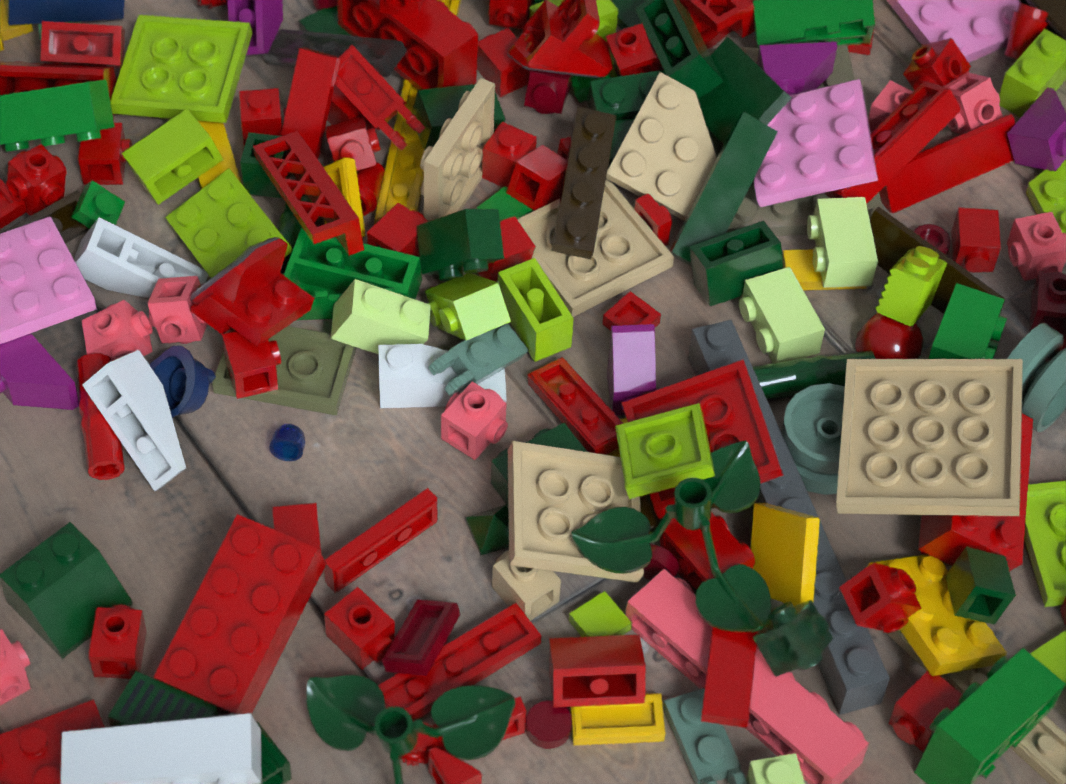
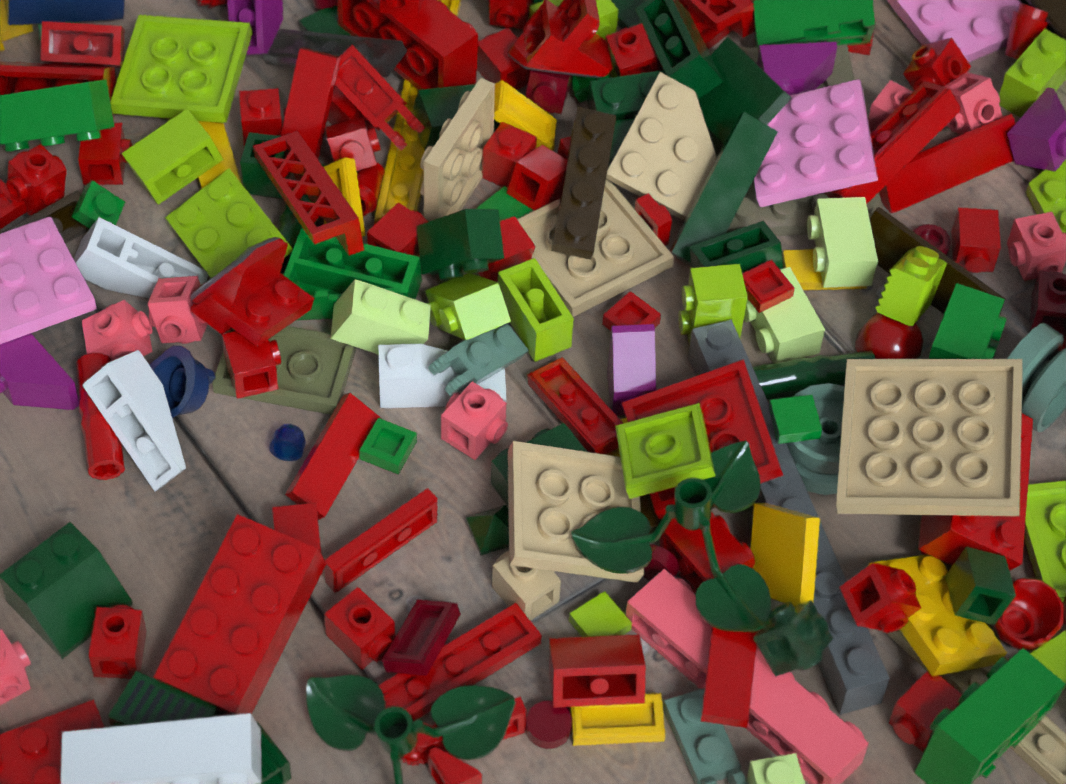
(333, 455): none -> red tile
(388, 446): none -> green plate
(523, 114): none -> yellow tile
(713, 297): none -> lime brick
(767, 286): none -> red tile
(795, 419): none -> green tile
(1031, 616): none -> red hair

